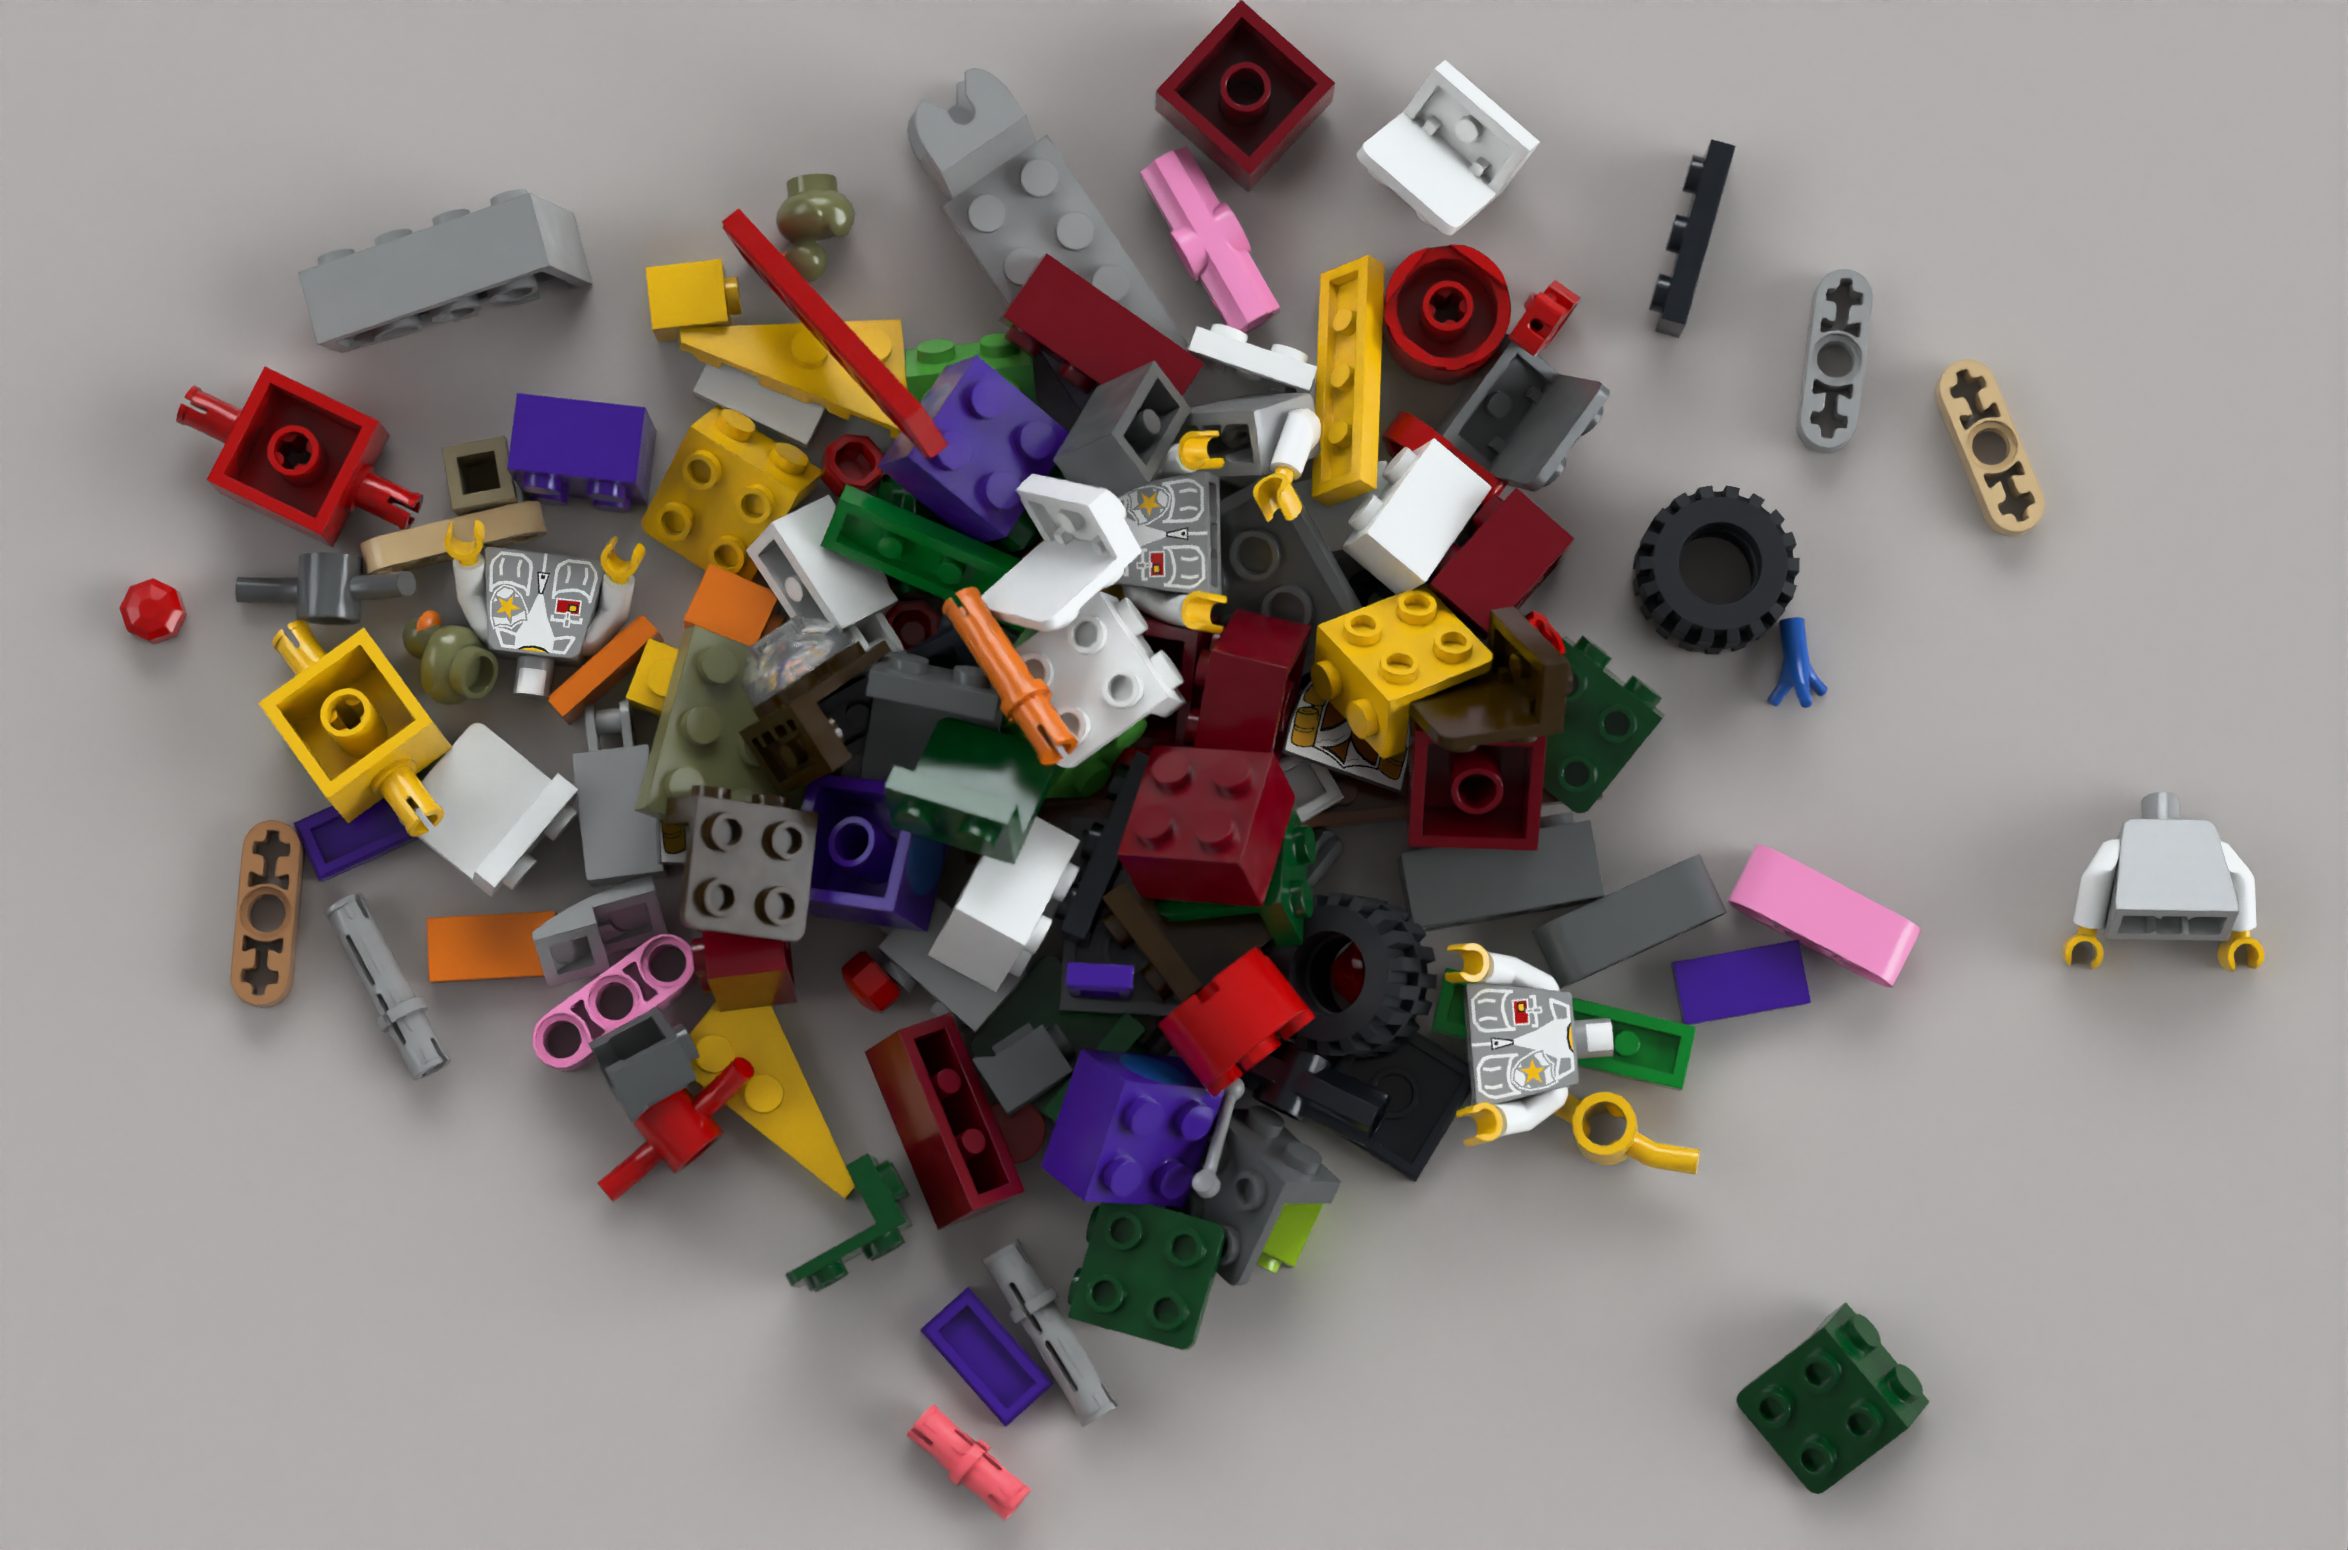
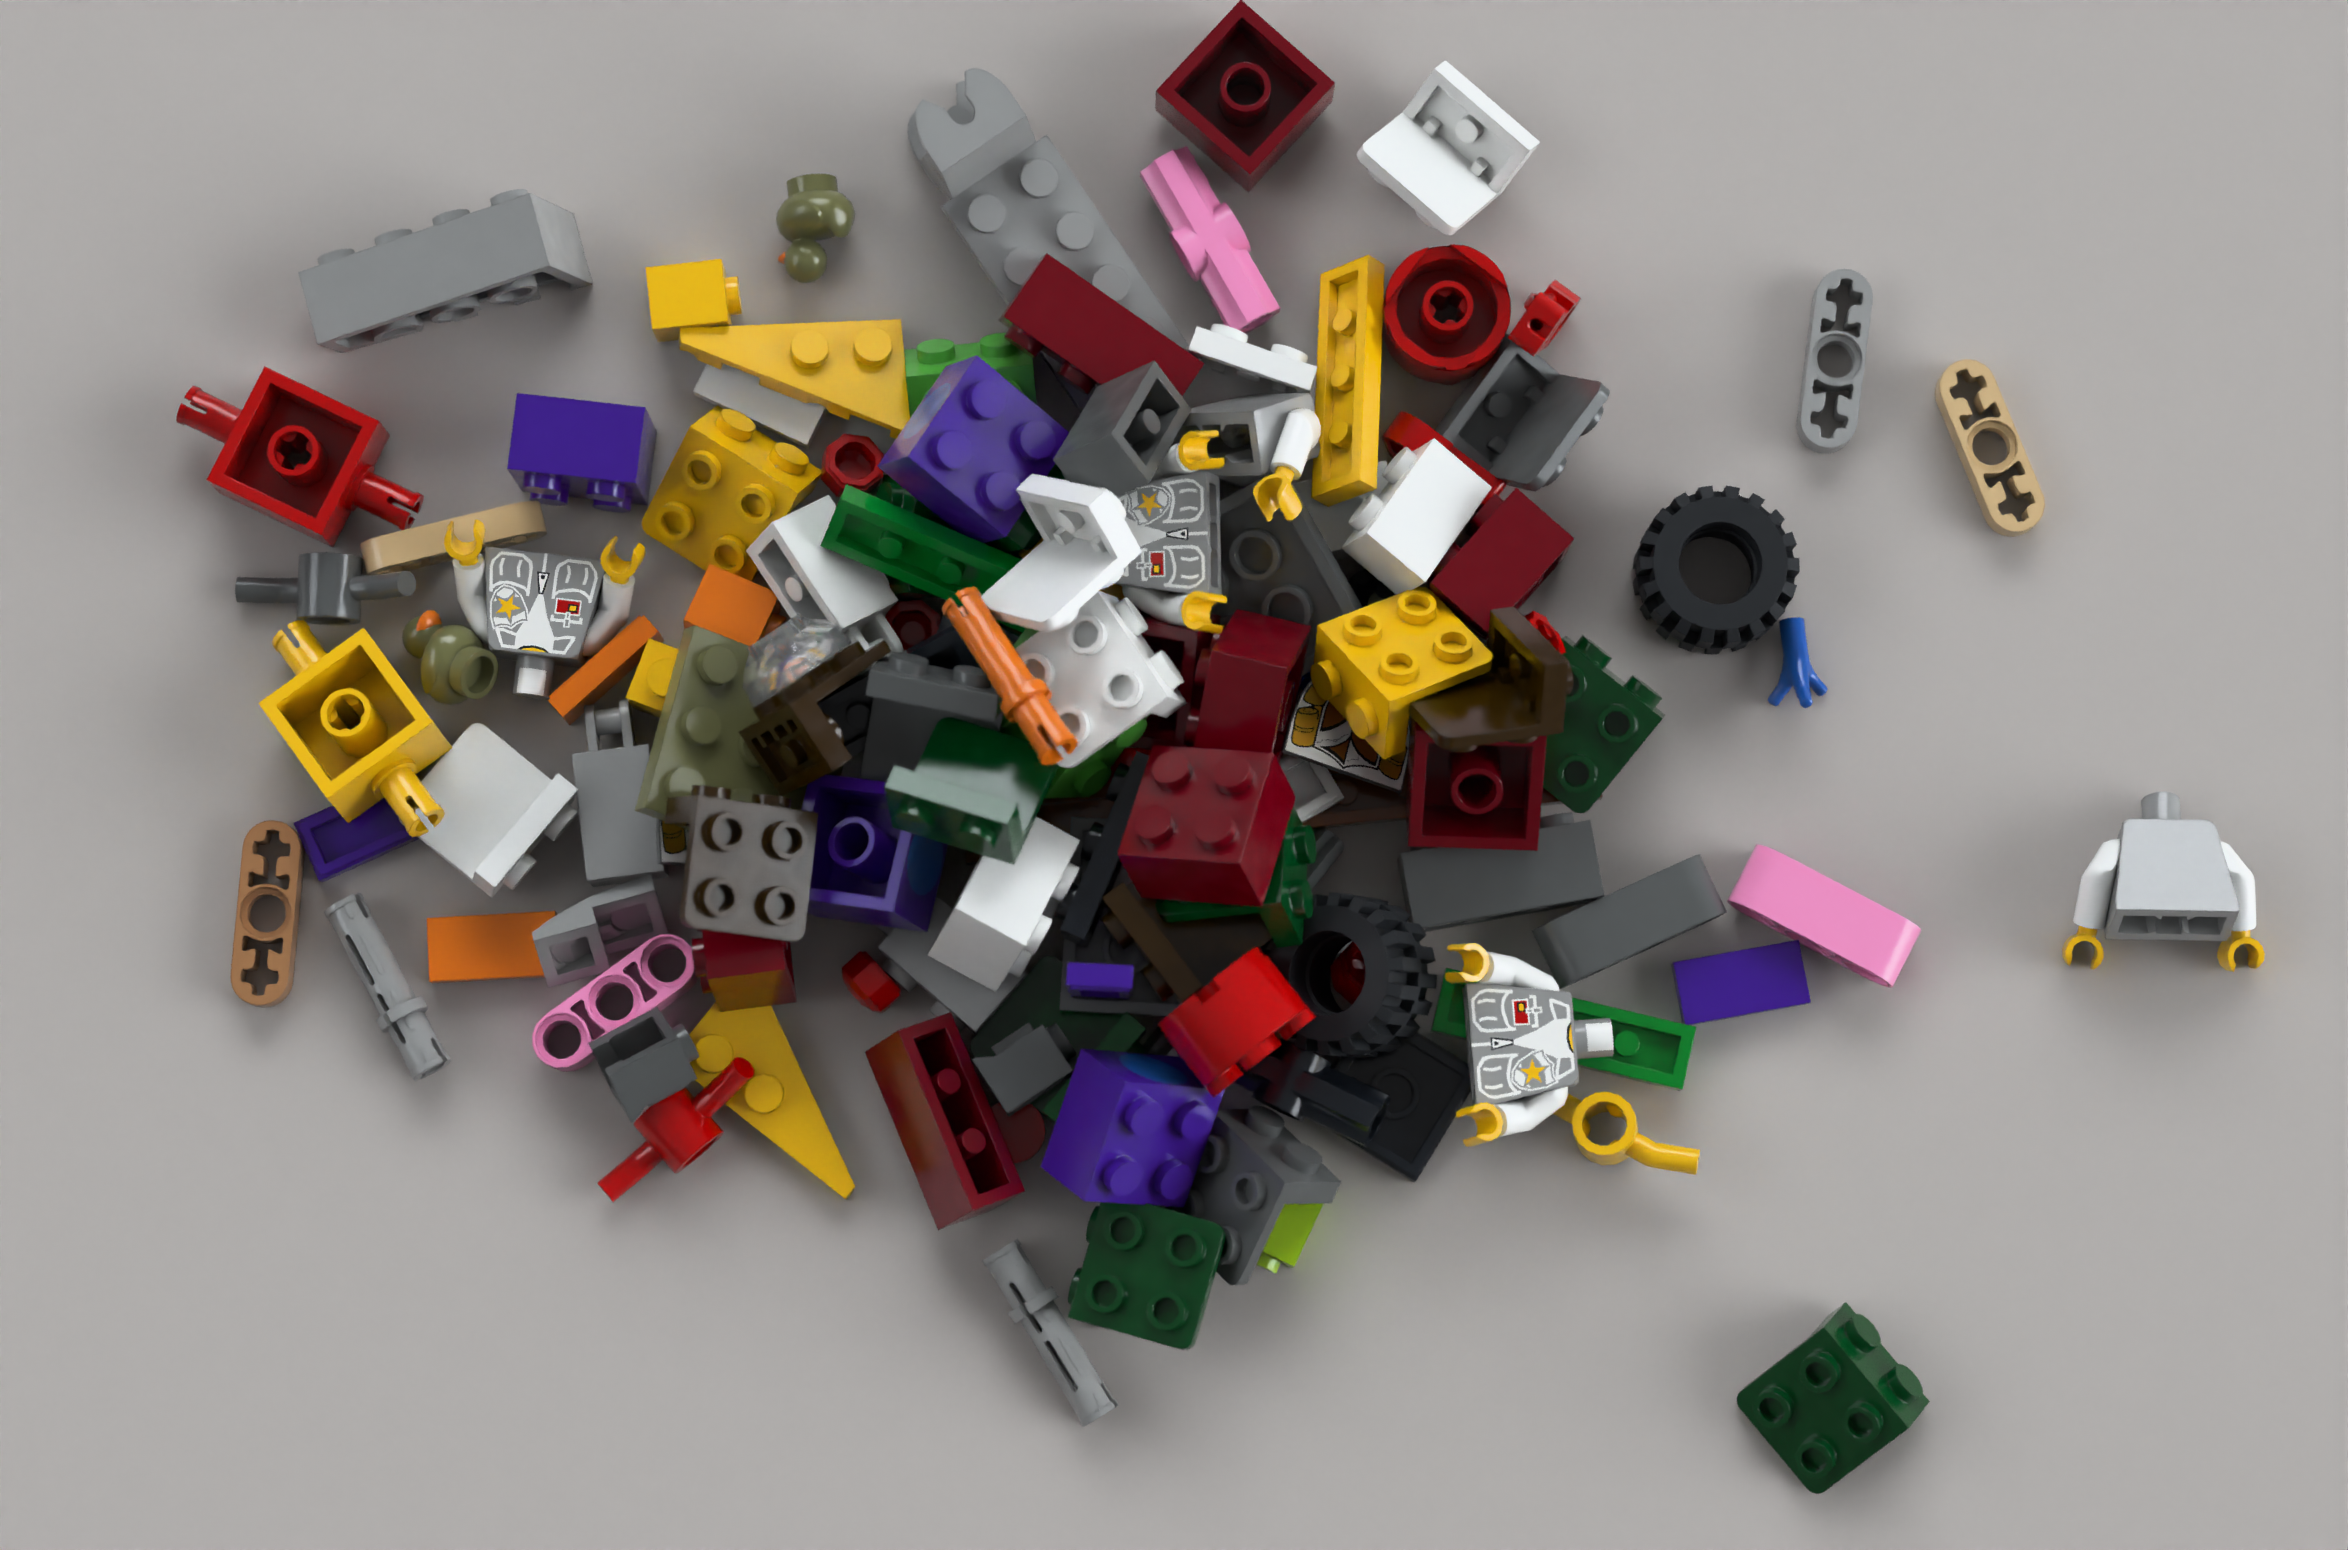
(153, 611): red tile -> none
(479, 475): dark tan brick -> none
(834, 335): red tile -> none
(882, 1192): dark green bracket -> none
(968, 1462): coral pin -> none
(986, 1356): dark purple tile -> none
(1205, 1181): light grey hinge -> none
(1691, 237): black plate -> none

